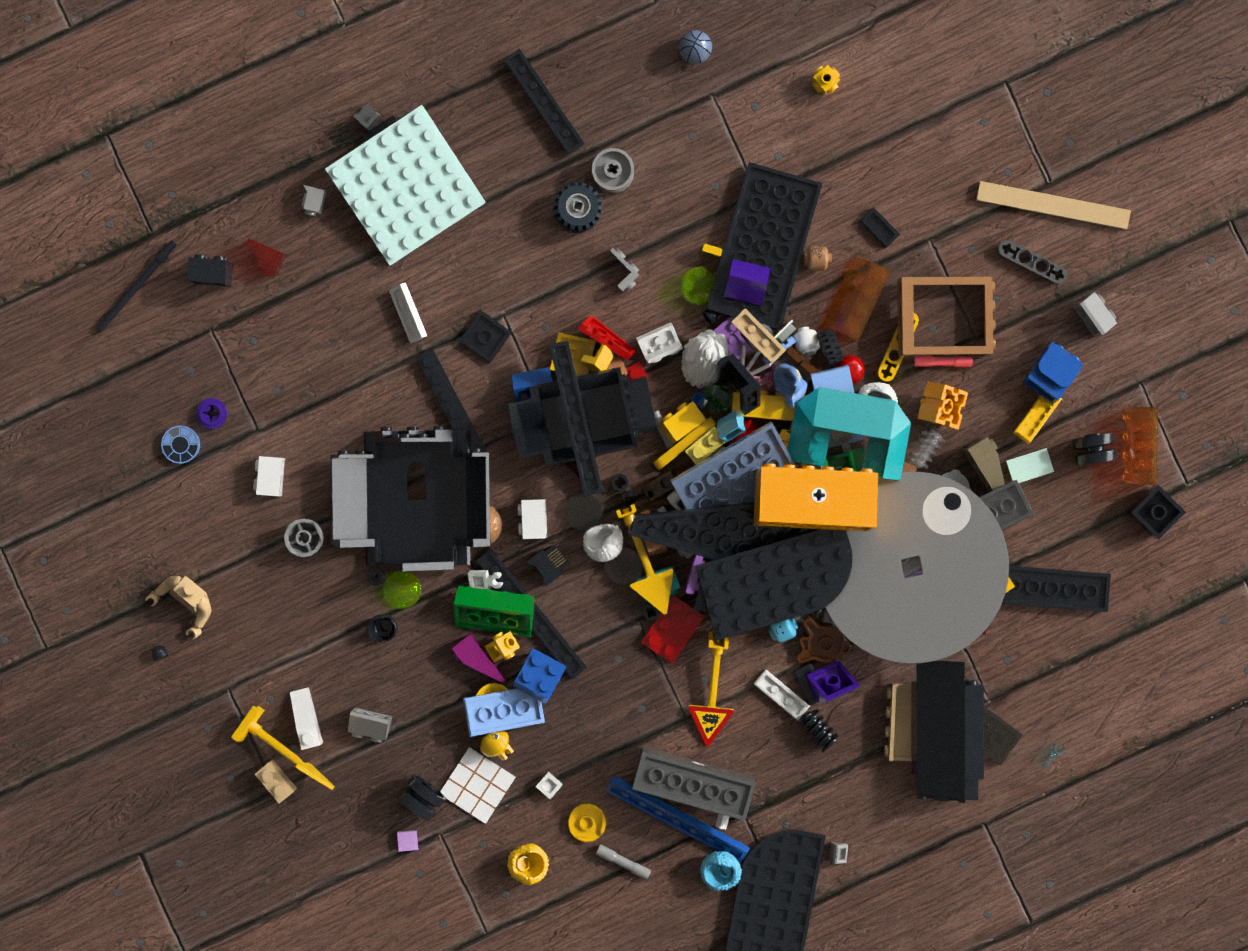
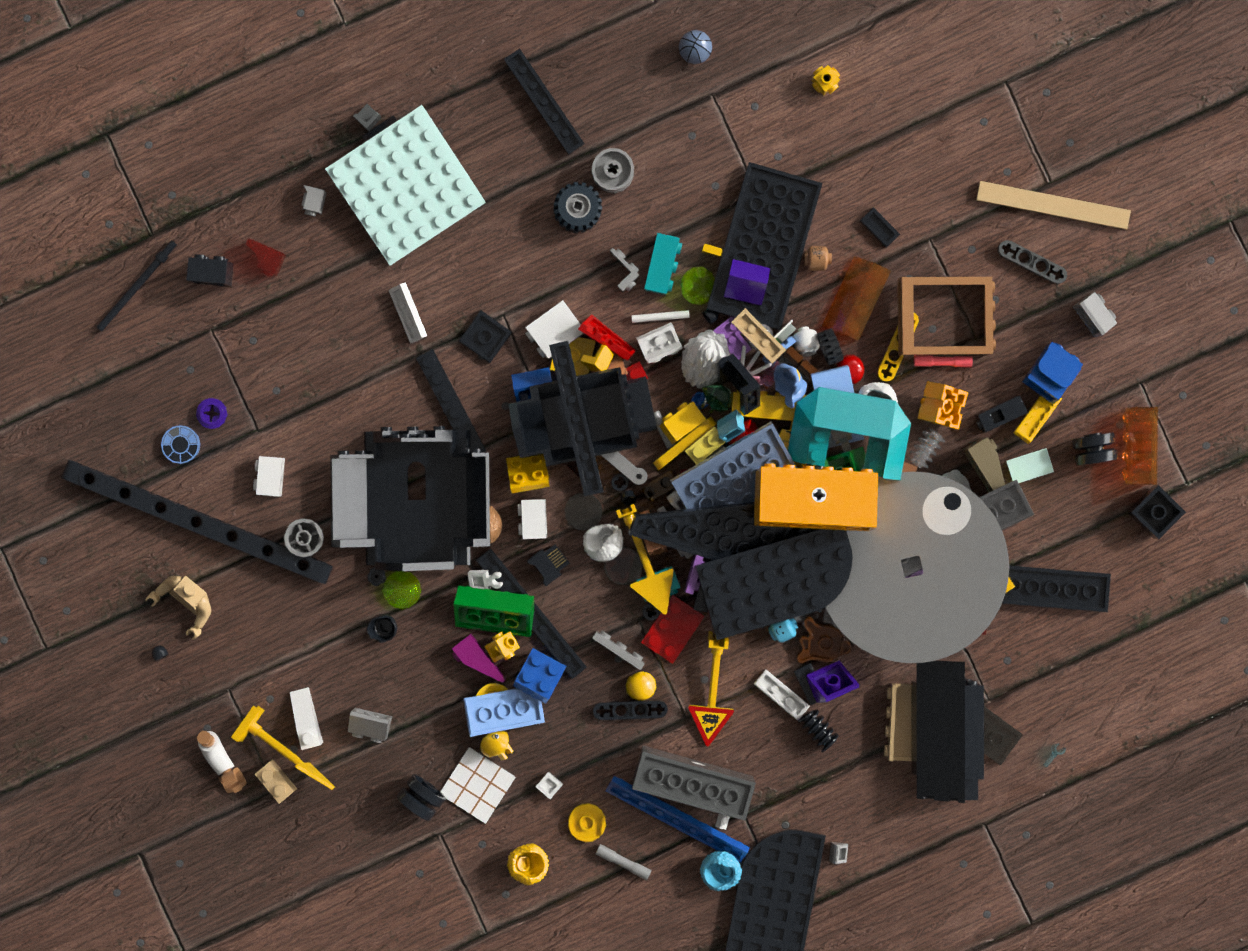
(183, 516): none -> black beam
(216, 756): none -> piece
(407, 840): lavender tile -> none
(527, 473): none -> yellow plate
(554, 327): none -> white panel
(619, 649): none -> light grey plate
(630, 713): none -> black beam
(635, 474): none -> light grey leg
(640, 686): none -> yellow hair
(660, 316): none -> white bar
(663, 264): none -> teal brick
(1000, 414): none -> black brick

